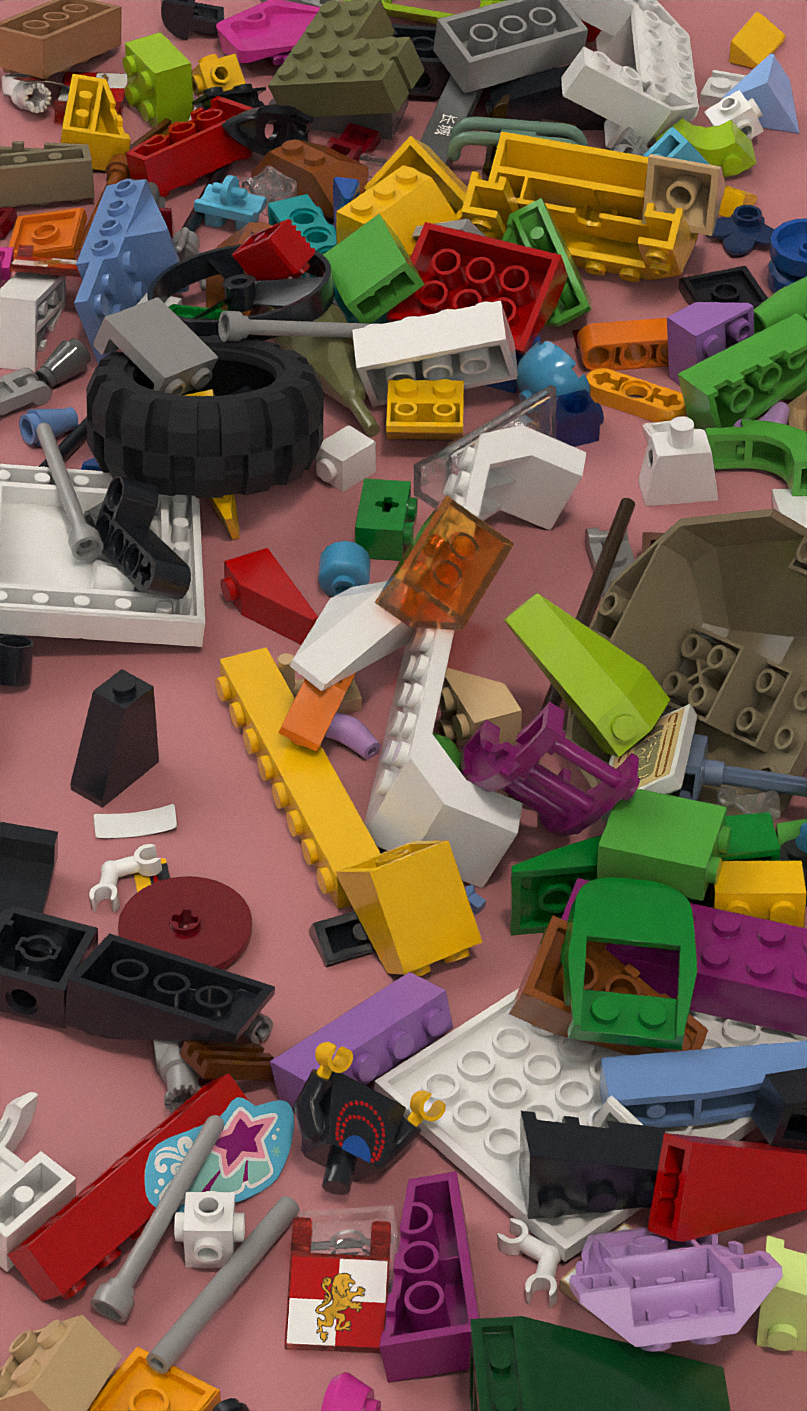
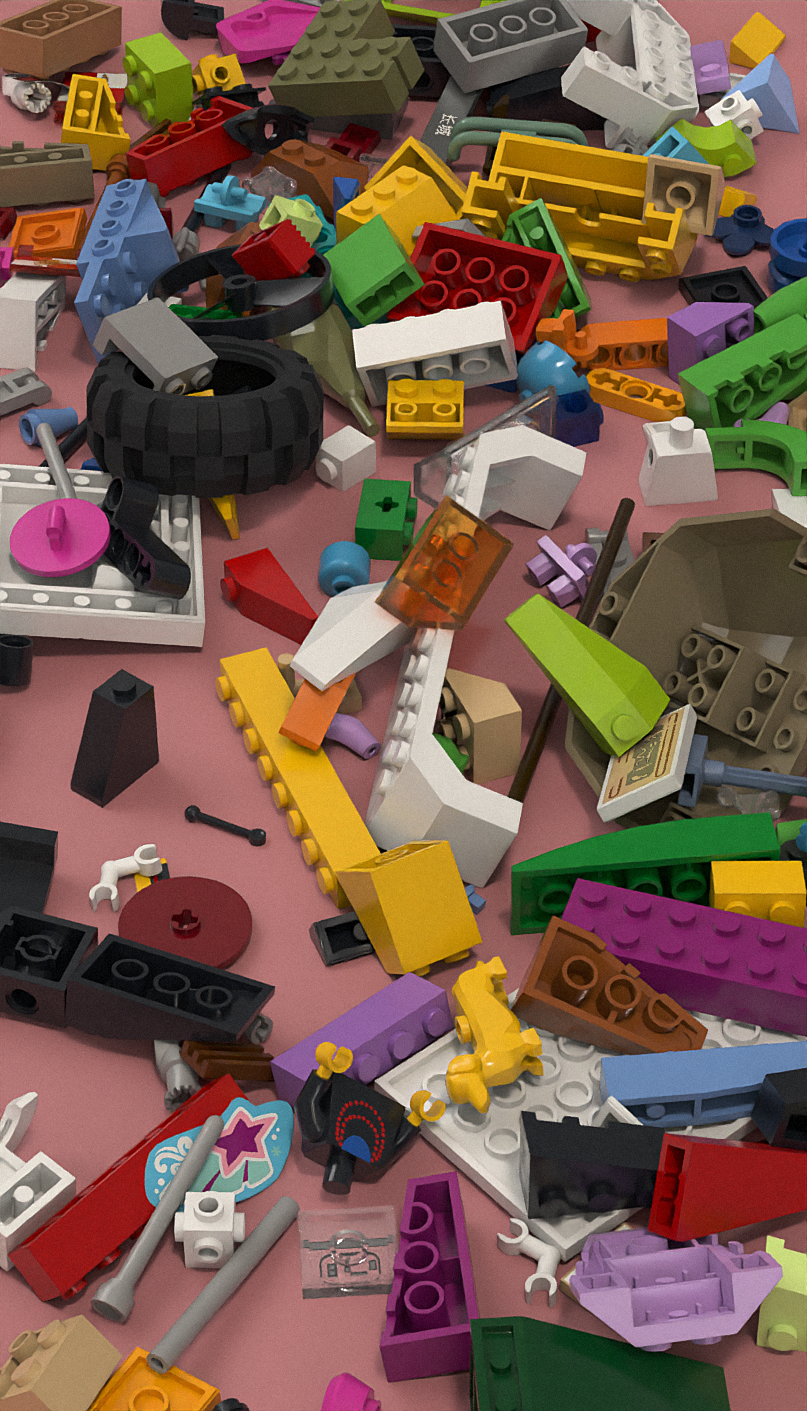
(60, 537): none -> dark pink shield
(65, 362): dark grey cone -> none
(135, 823): white sticker -> none
(235, 326): light grey piece -> none
(256, 836): none -> black hinge
(298, 211): none -> yellowish green brick
(337, 1298): flag -> none
(494, 1034): none -> yellow animal
(515, 770): magenta fence -> none
(564, 335): none -> orange hips
(568, 567): none -> lavender hips
(633, 915): green slope -> none
(665, 842): bright green brick -> none
(710, 67): none -> lavender slope

